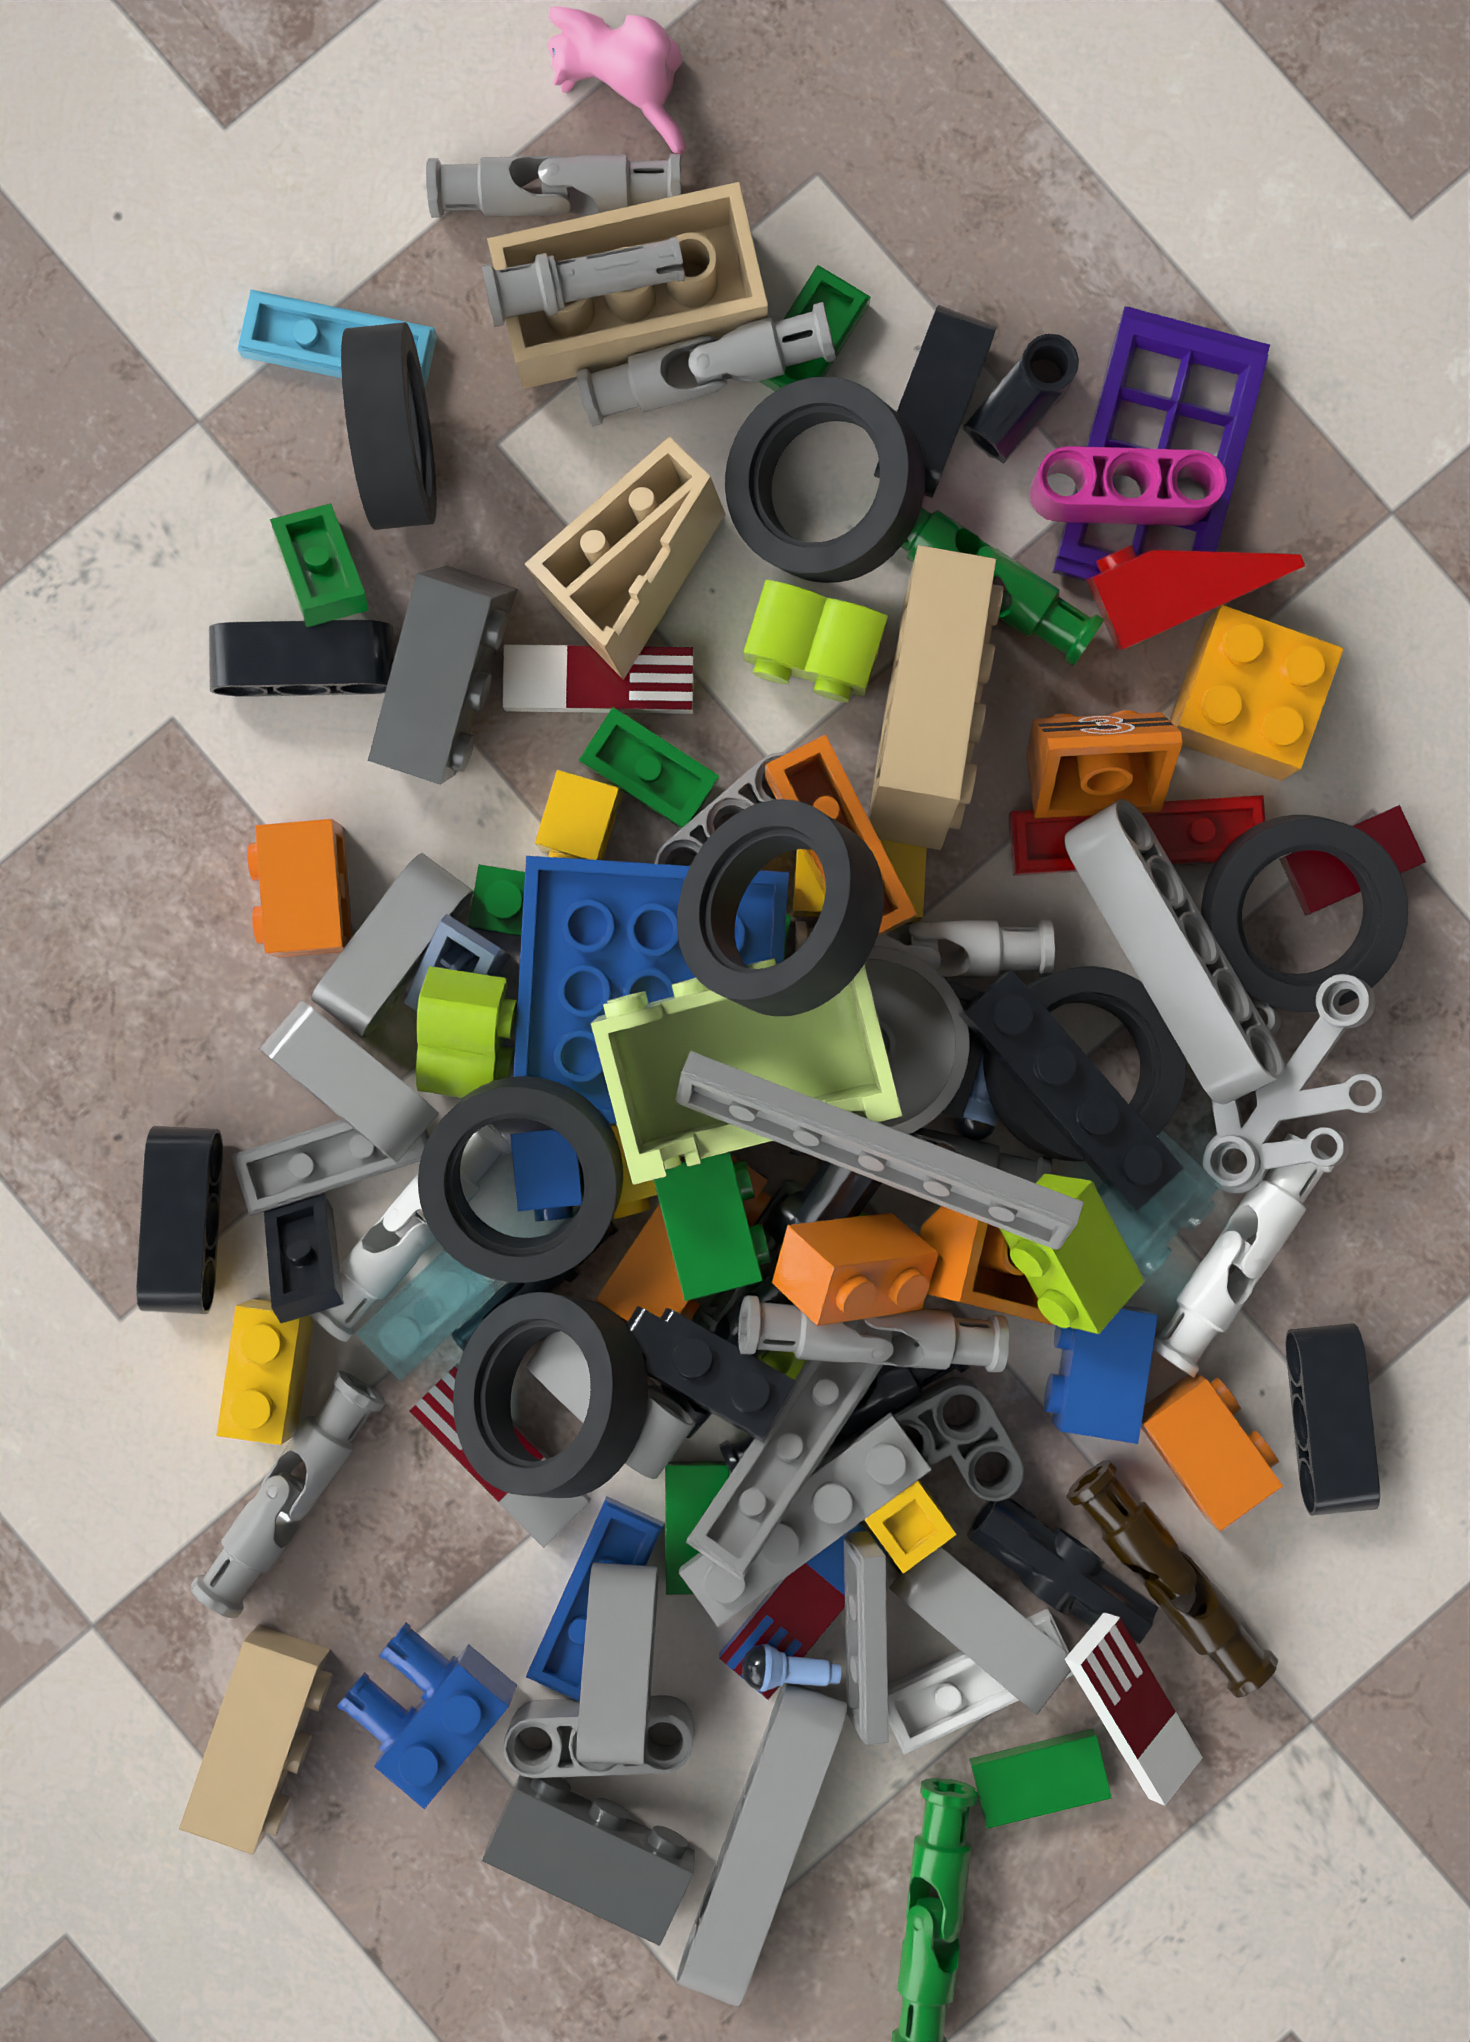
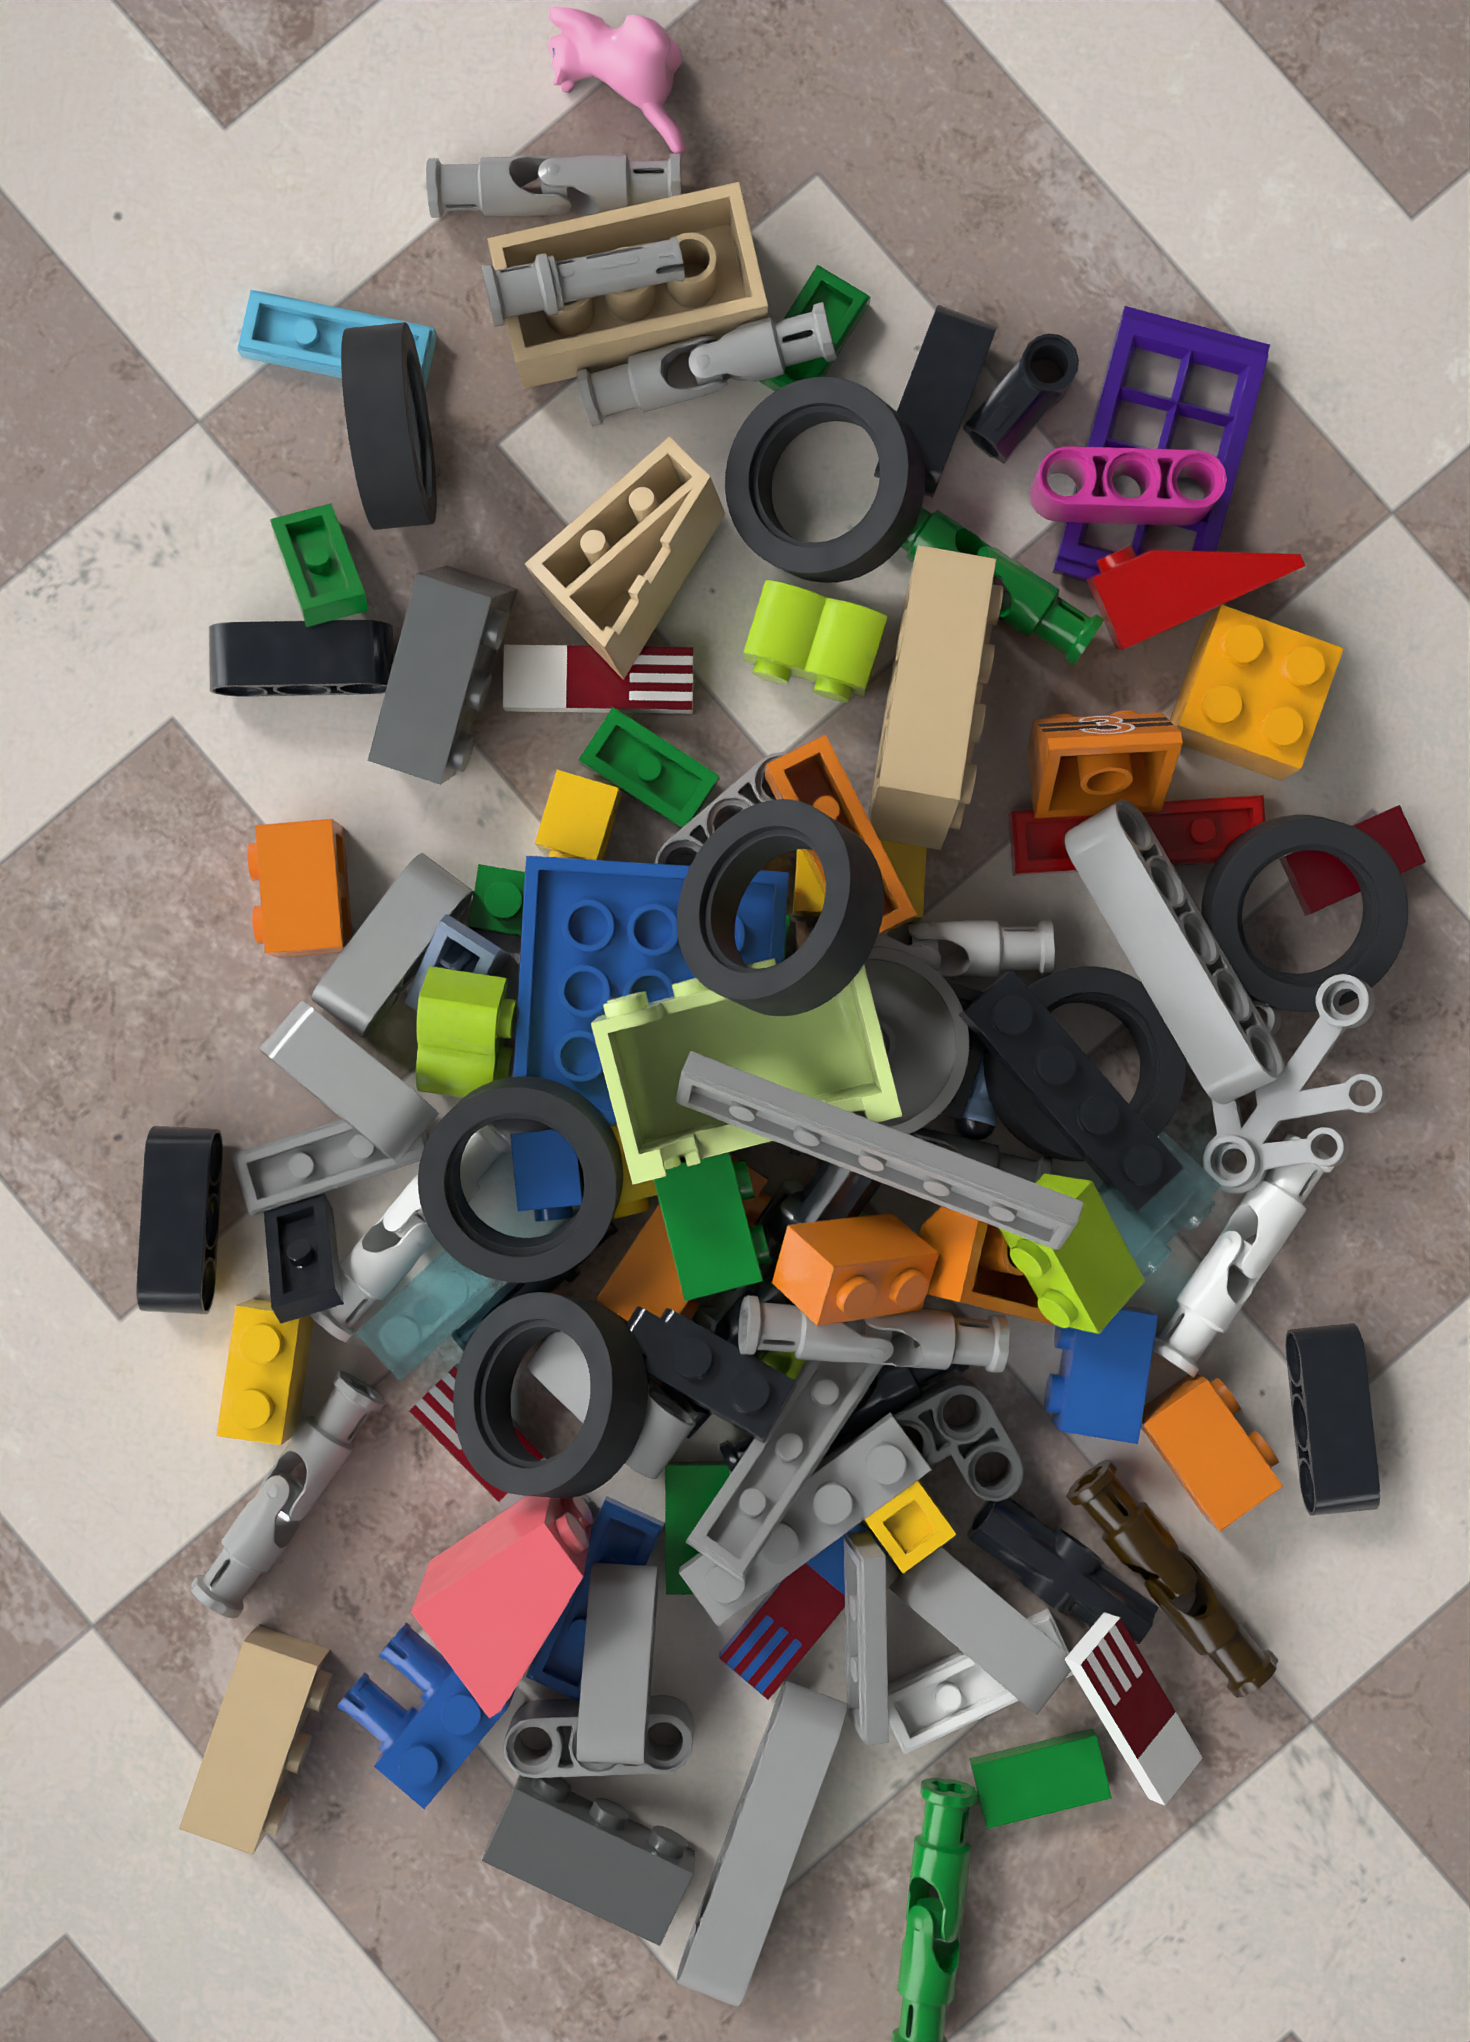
(503, 1591): none -> coral slope
(768, 1668): light blue piece -> none

